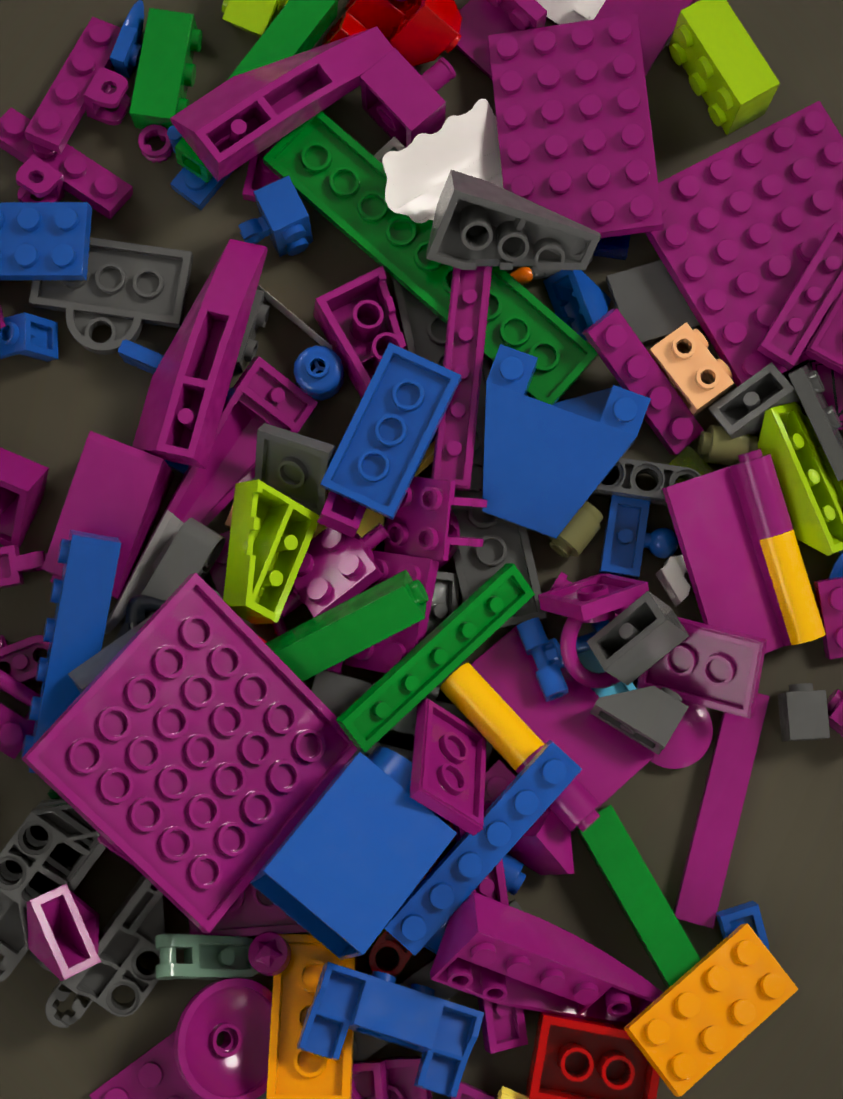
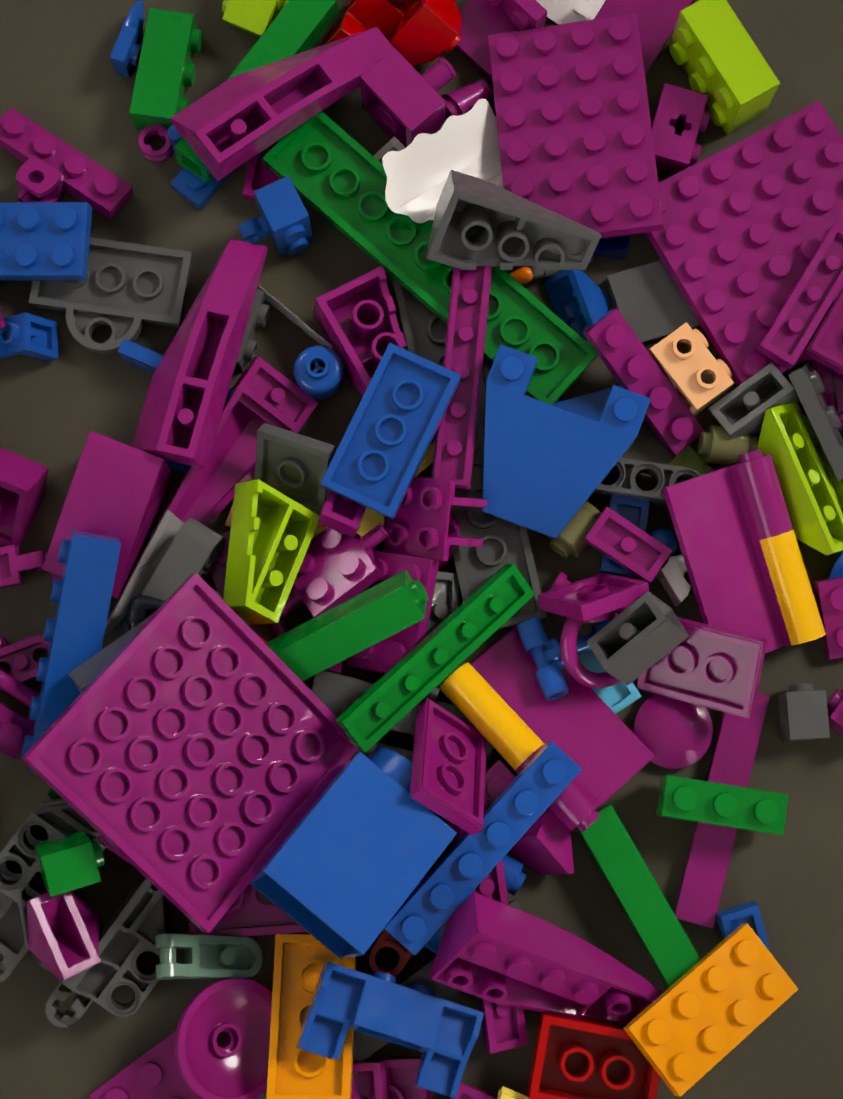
(69, 863): none -> green brick
(81, 87): magenta plate -> none
(269, 954): magenta tile -> none
(464, 98): none -> magenta cone
(627, 545): none -> magenta plate
(643, 714): dark grey slope -> none
(683, 111): none -> magenta brick
(722, 805): none -> green brick

